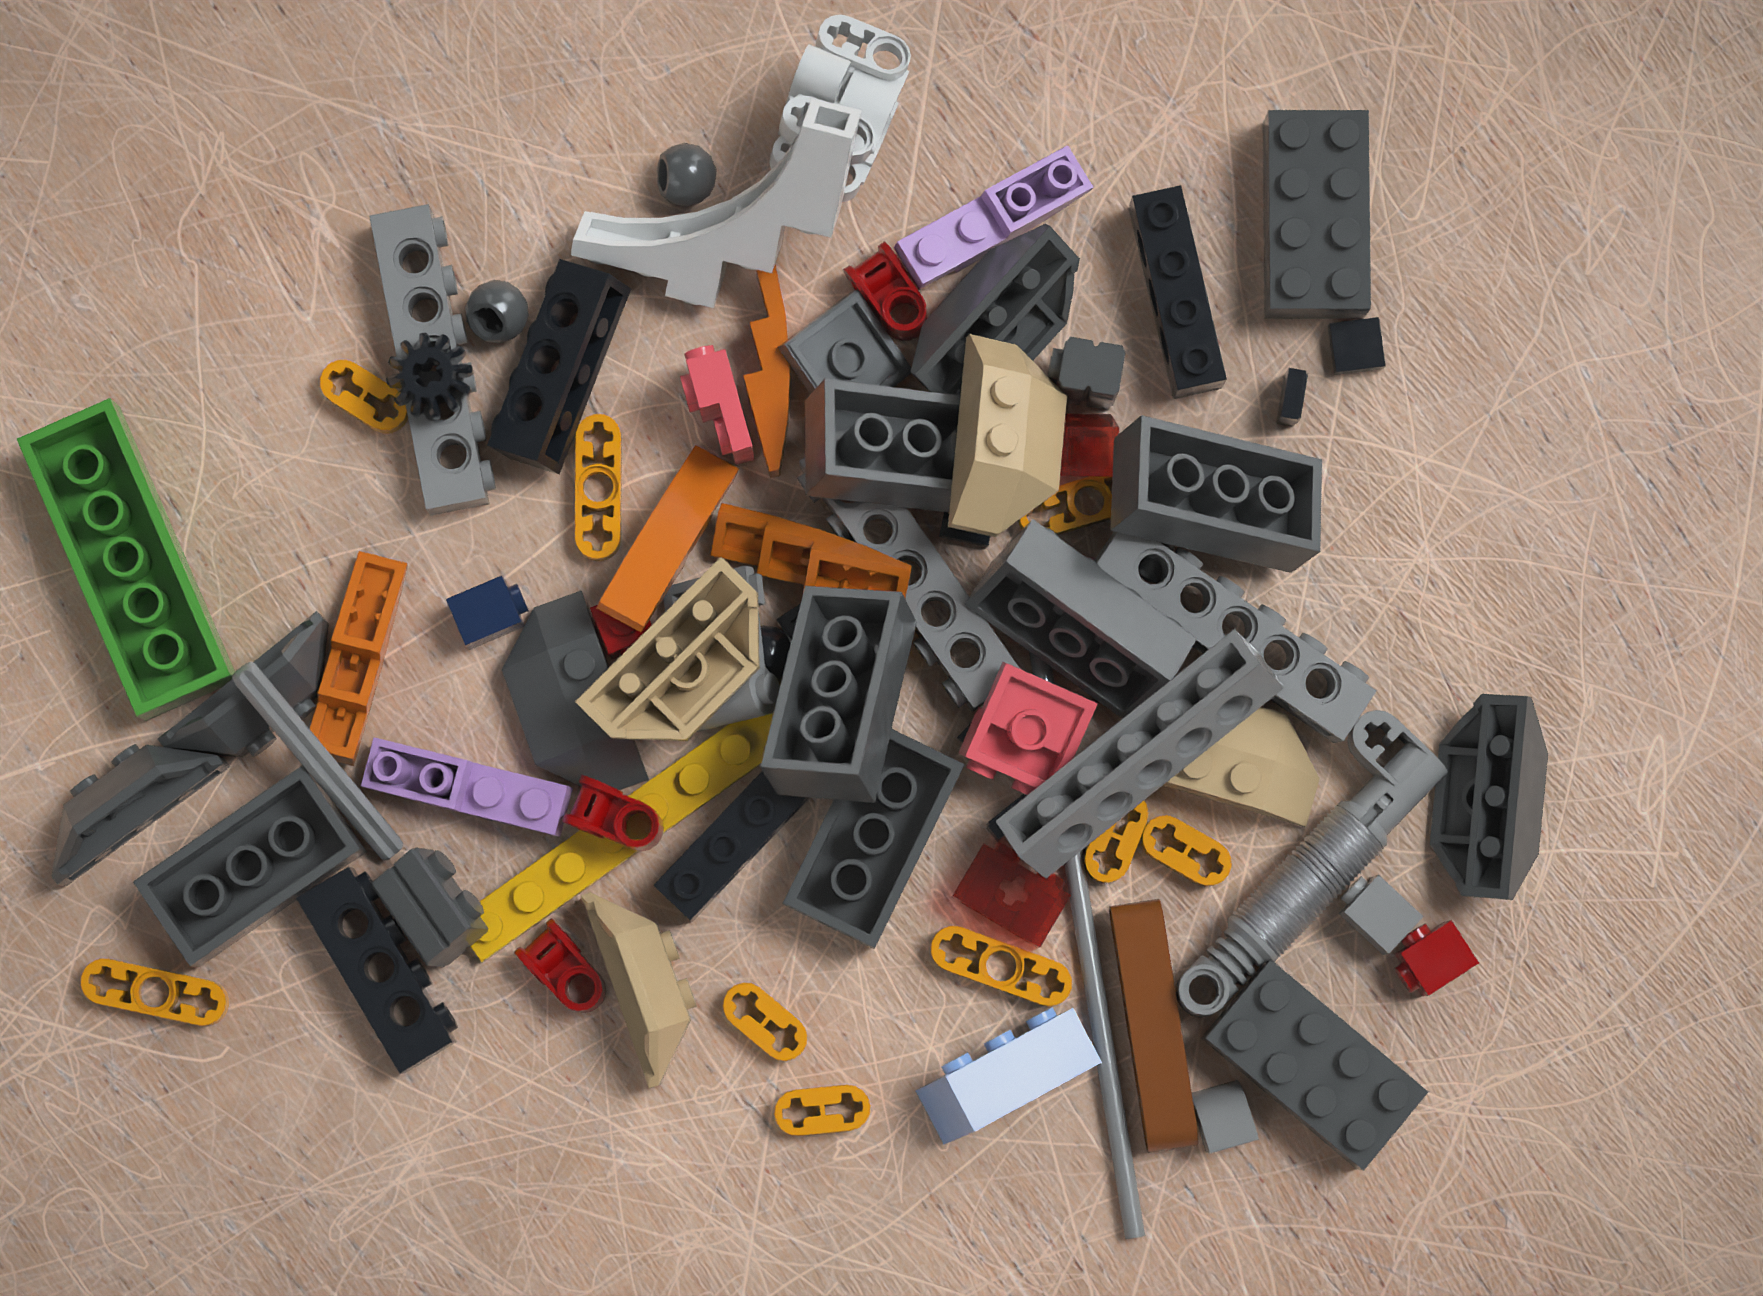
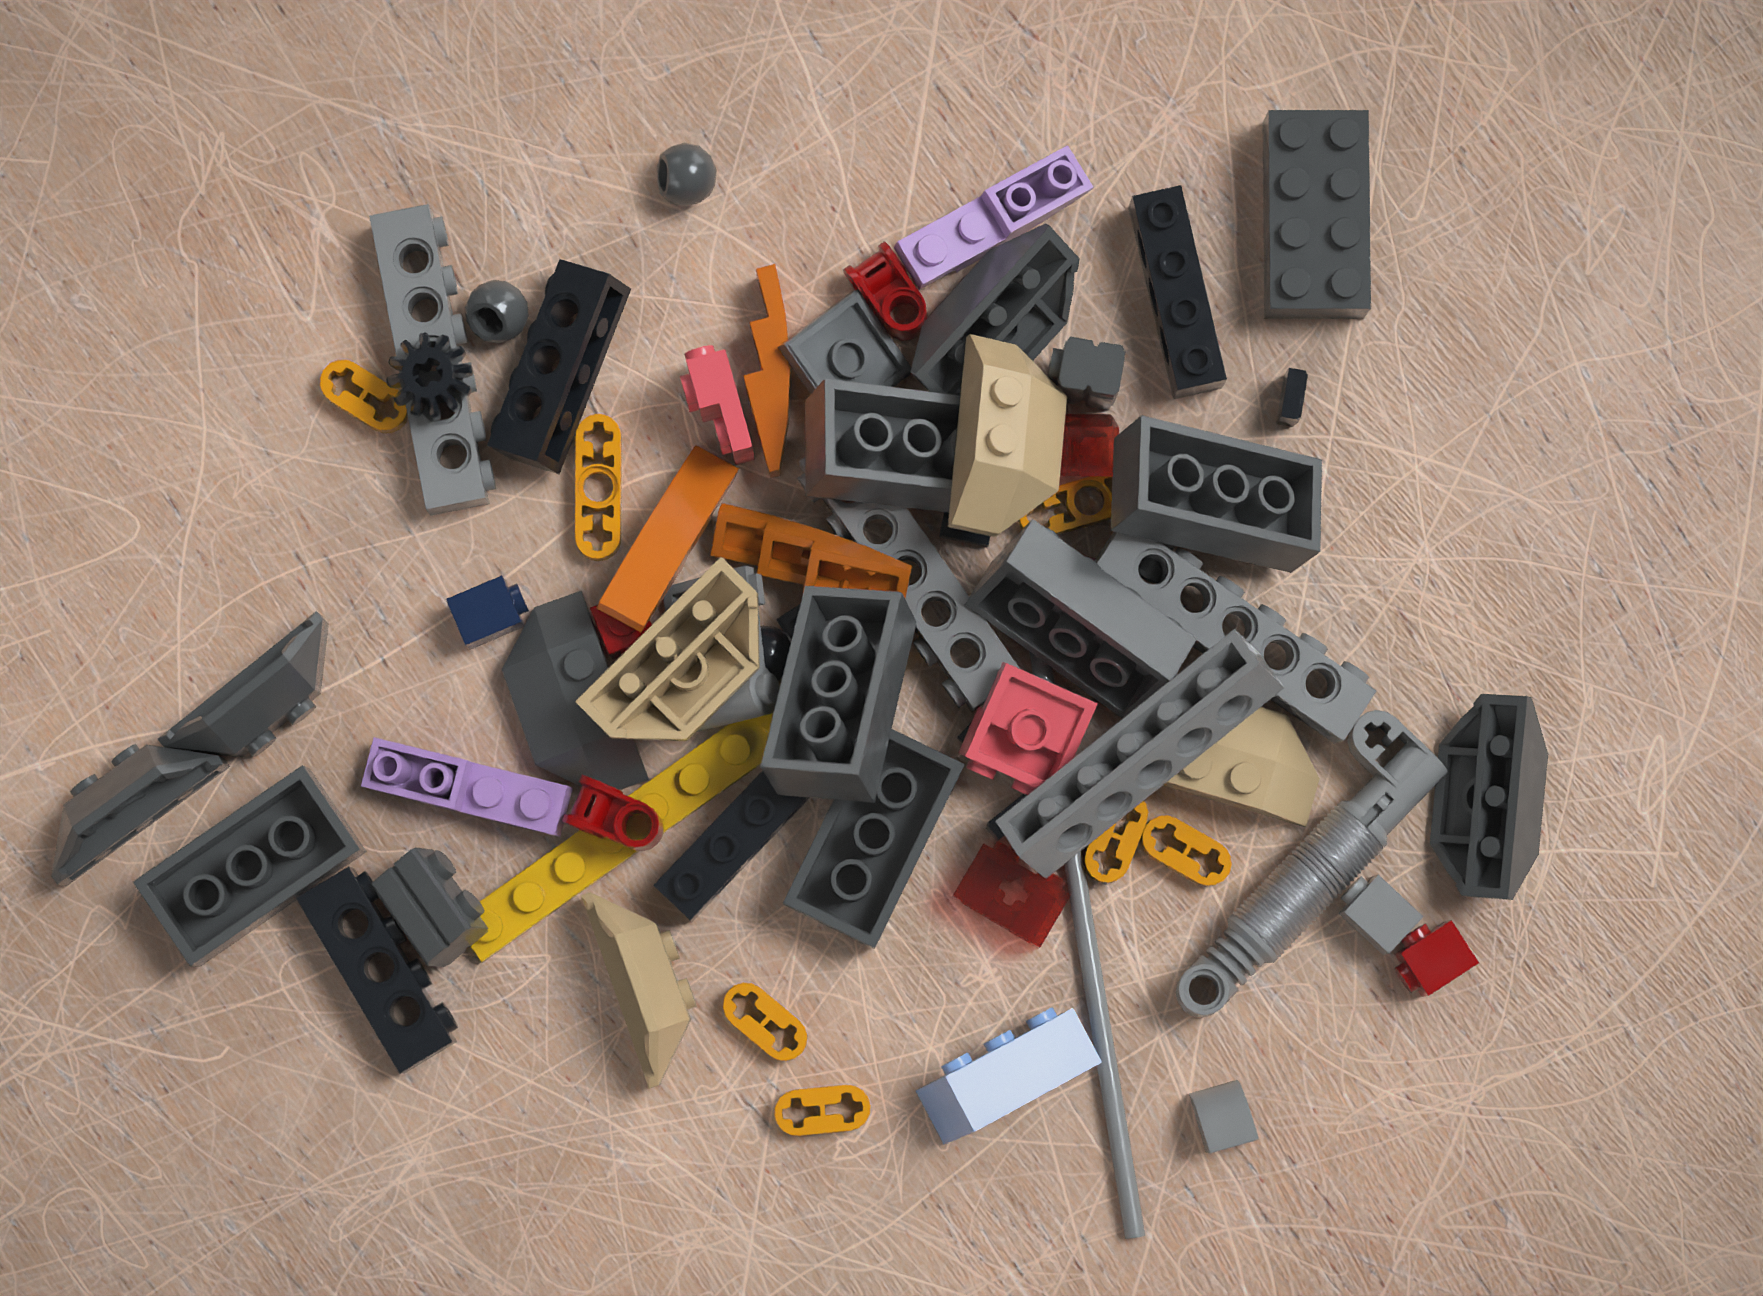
(121, 971): light orange beam -> none
(127, 559): bright green brick -> none
(317, 760): light grey axle -> none
(357, 654): orange slope -> none
(561, 966): red piece -> none
(746, 230): white arch -> none
(850, 81): white piece -> none
(1041, 966): light orange beam -> none
(1153, 1025): dark orange beam -> none
(1314, 1065): dark grey brick -> none
(1356, 346): black tile -> none

